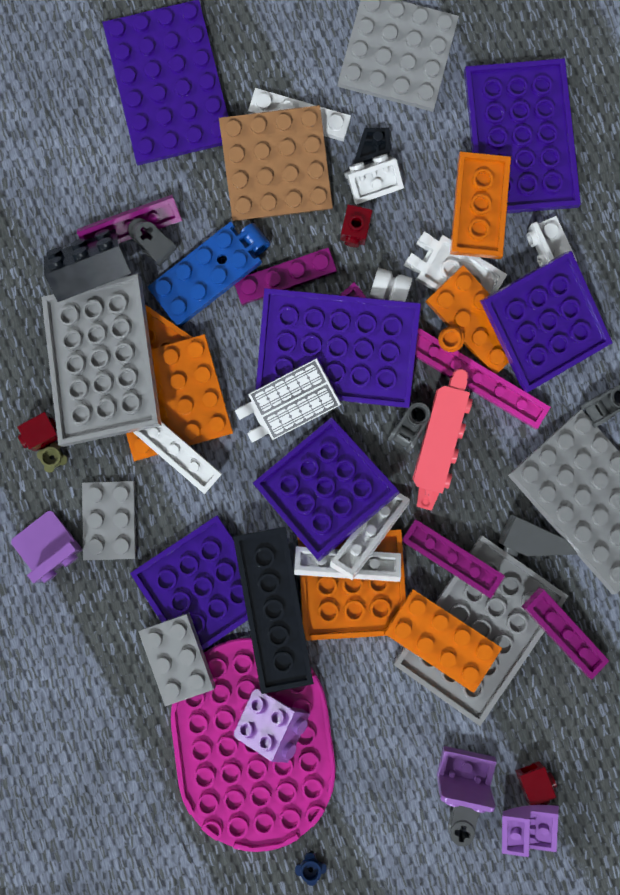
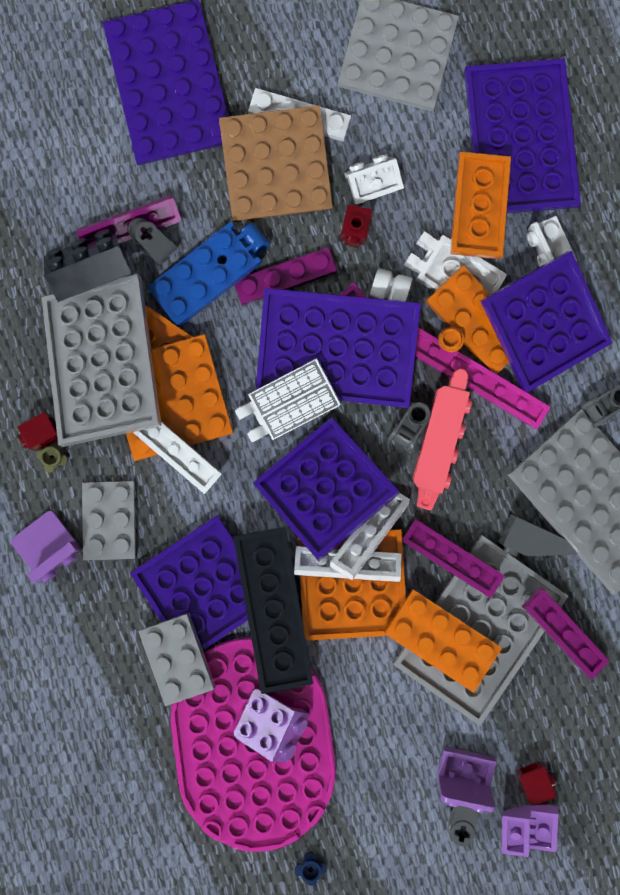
(373, 144): black piece -> none

